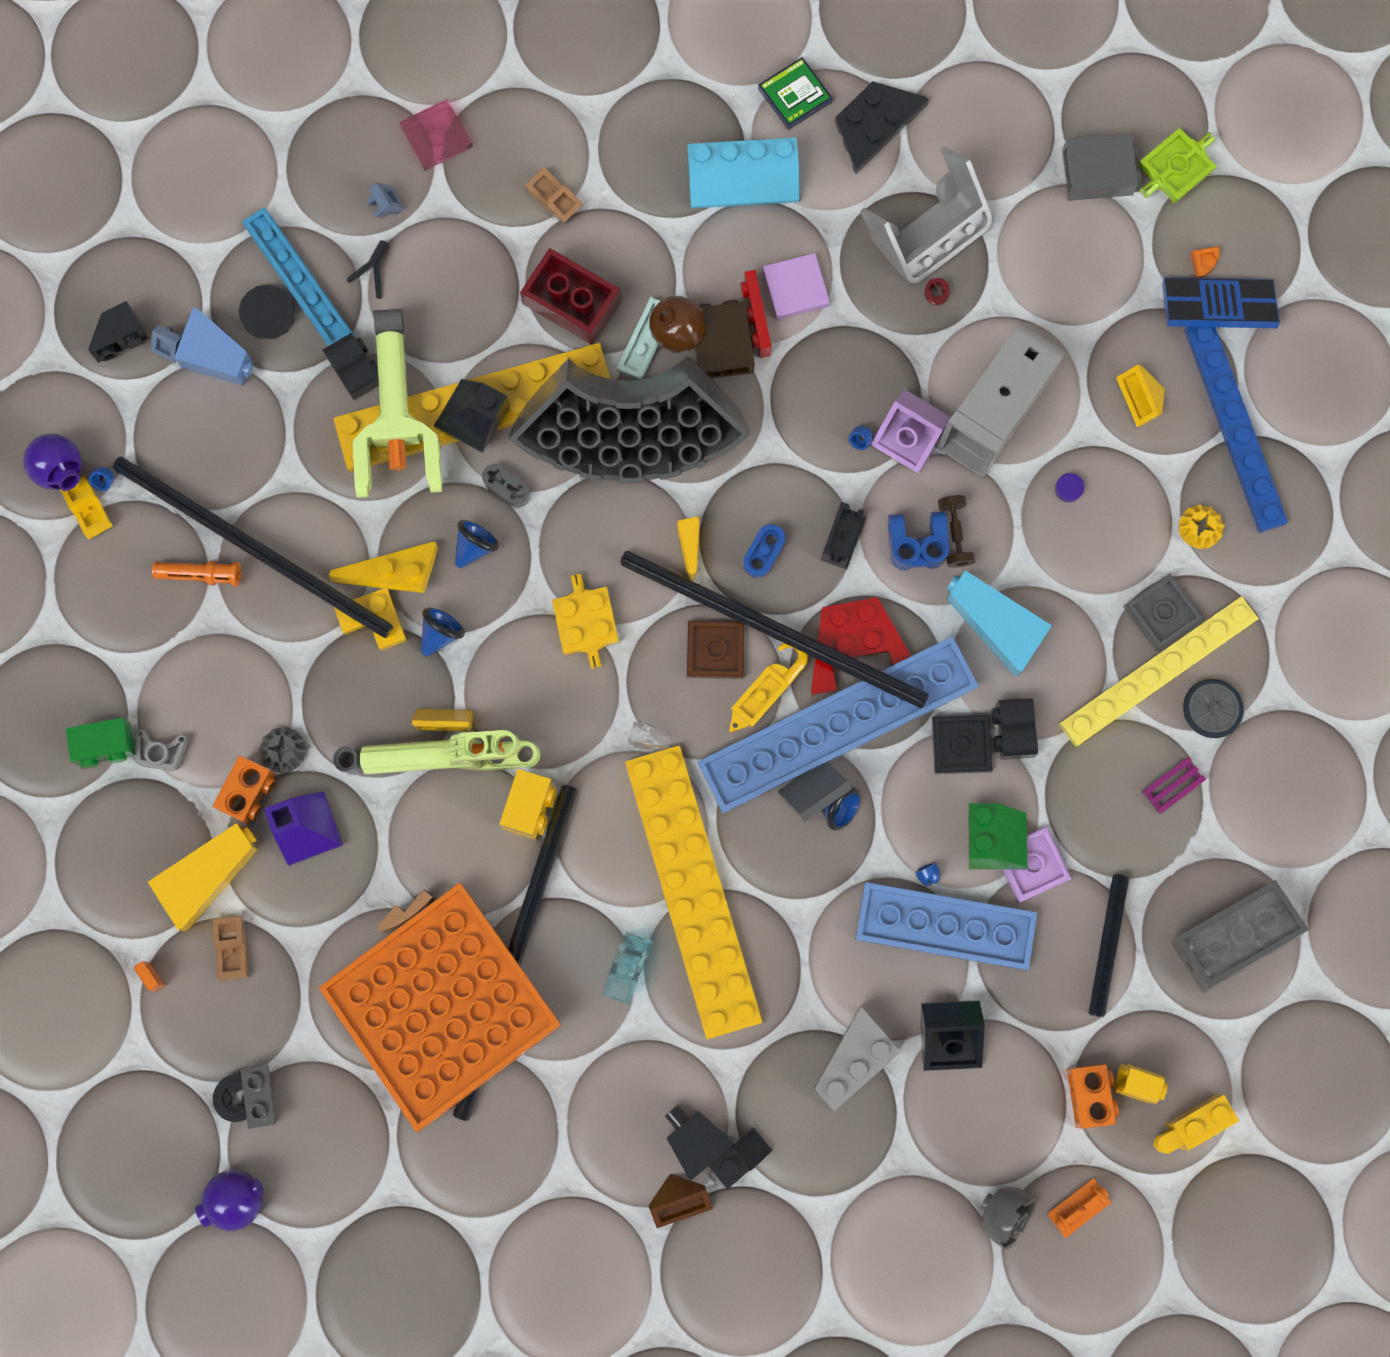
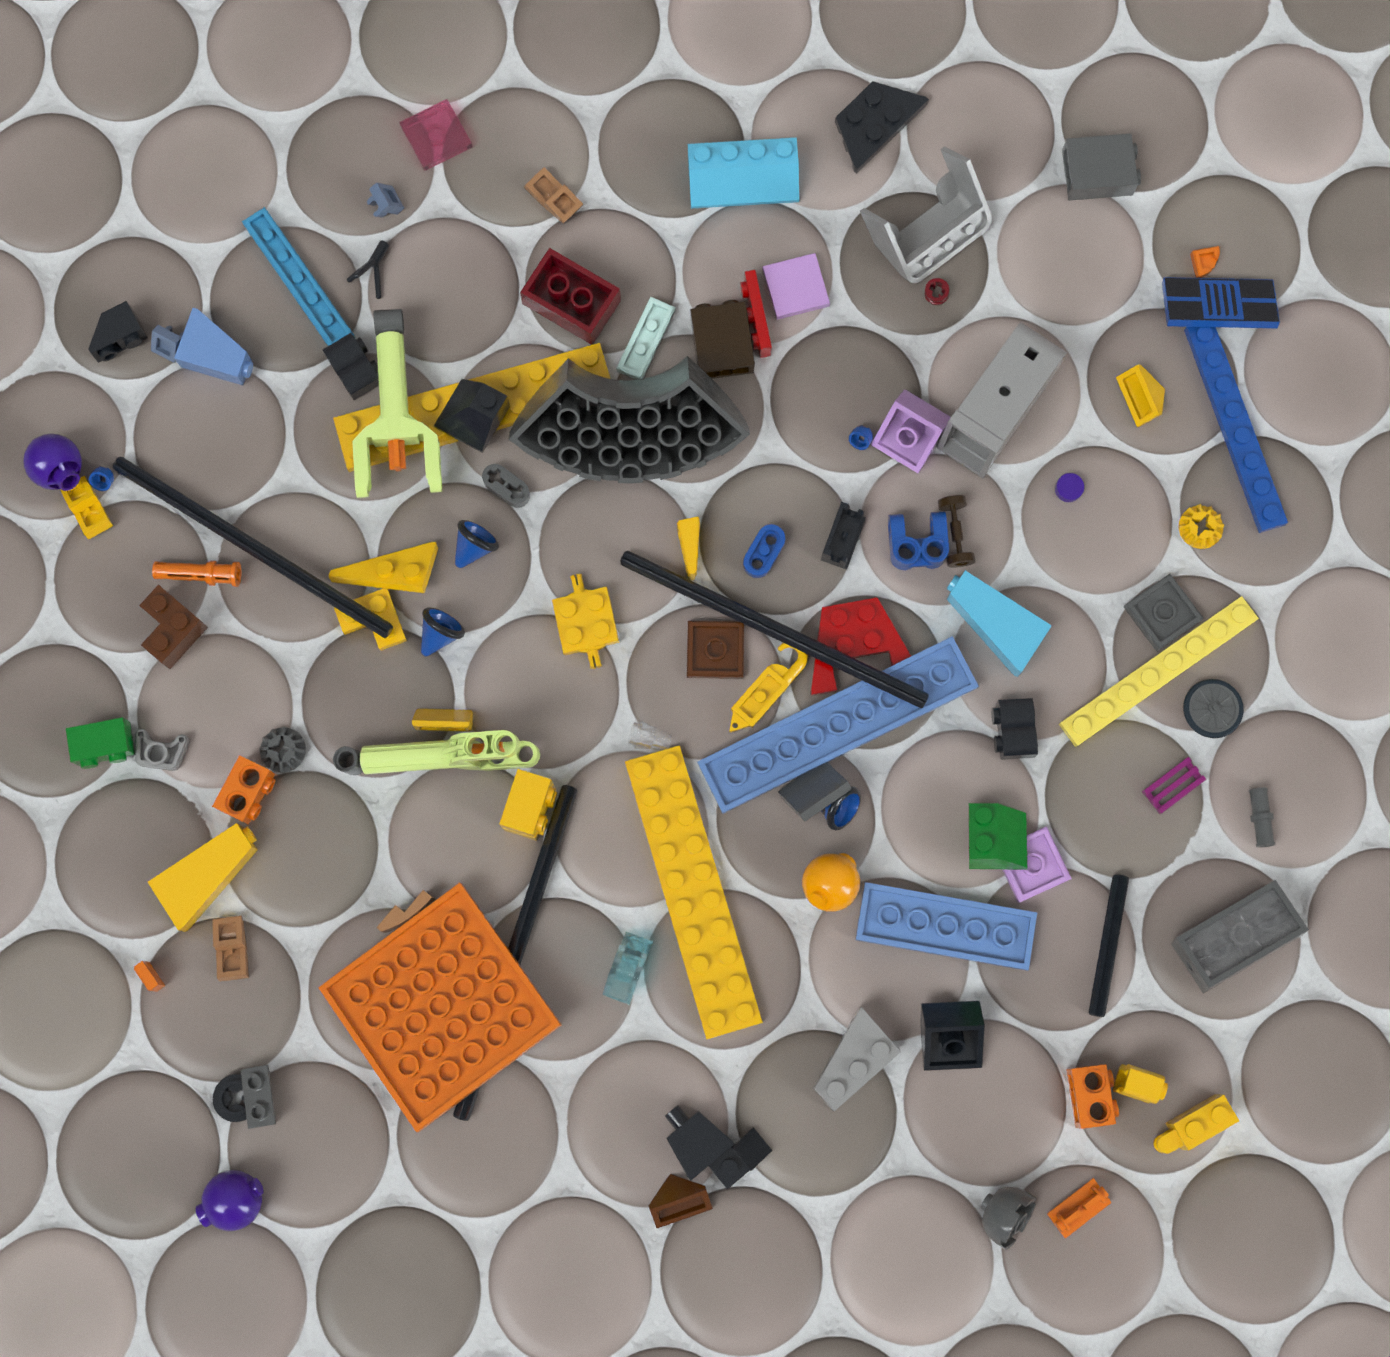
(176, 629): none -> reddish brown brick
(266, 311): black tile -> none
(303, 827): dark purple slope -> none
(677, 324): reddish brown cylinder -> none
(795, 93): tile -> none
(831, 881): none -> light orange brick
(929, 874): blue hinge -> none
(961, 744): black tile -> none
(1177, 165): lime plate -> none
(1262, 817): none -> dark grey pin

